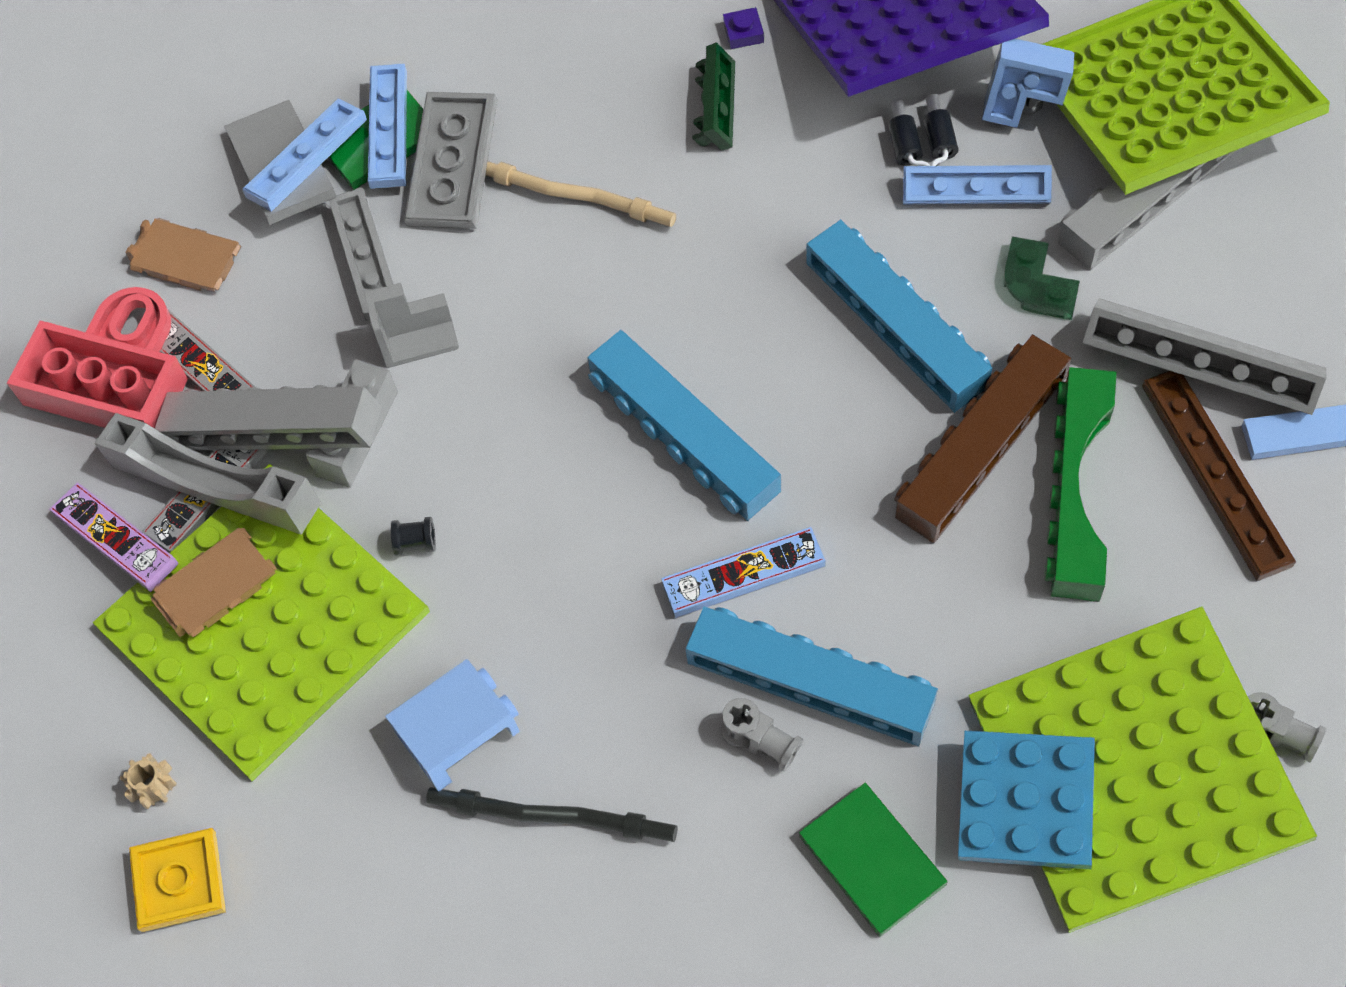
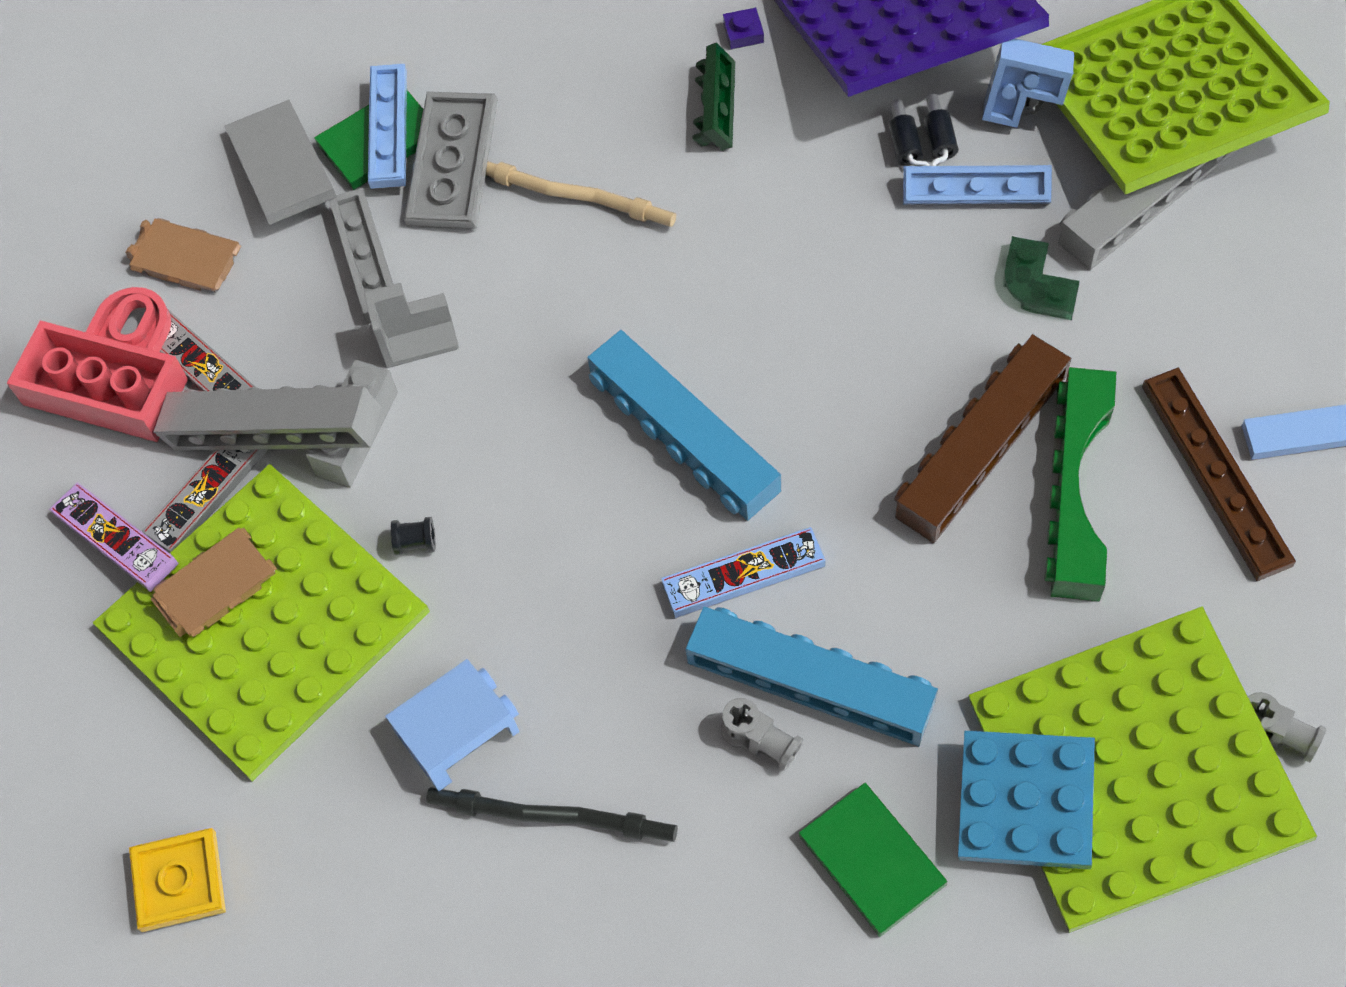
(139, 773): tan gear -> none
(260, 493): light grey arch -> none
(304, 154): light blue tile -> none
(899, 315): dark azure brick -> none
(1205, 356): light grey brick -> none

